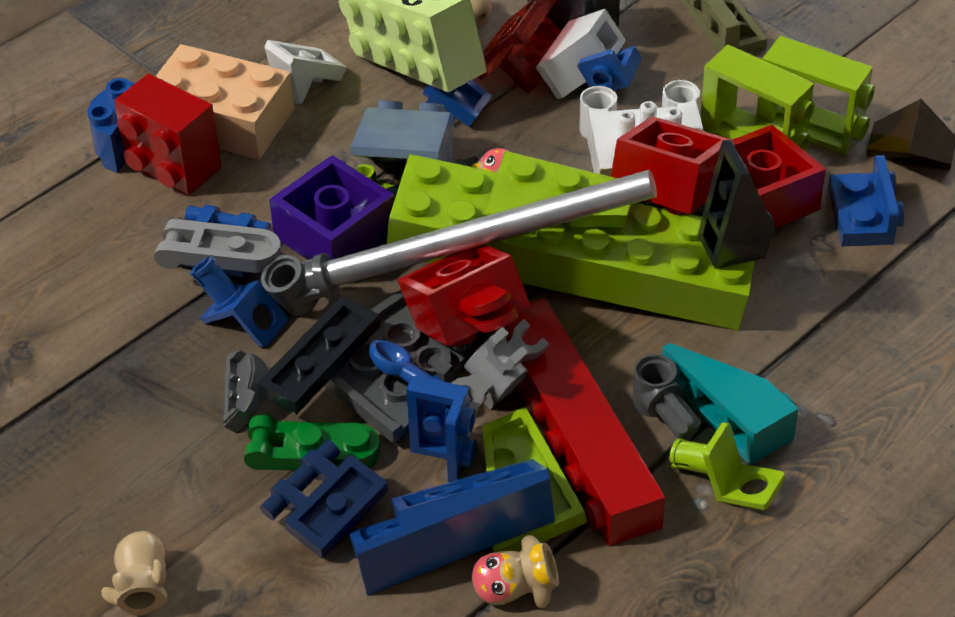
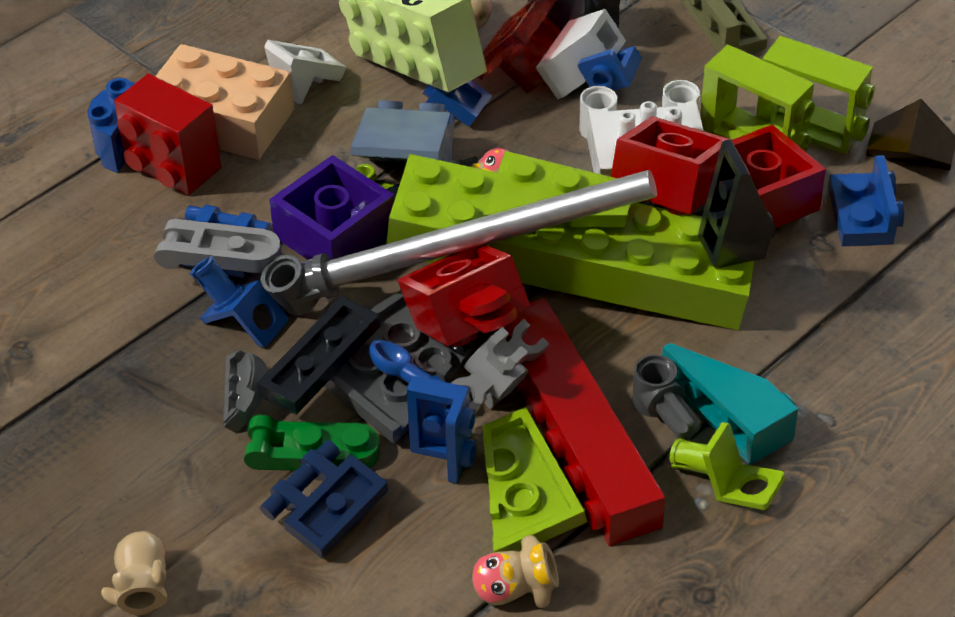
(452, 523): blue slope -> none

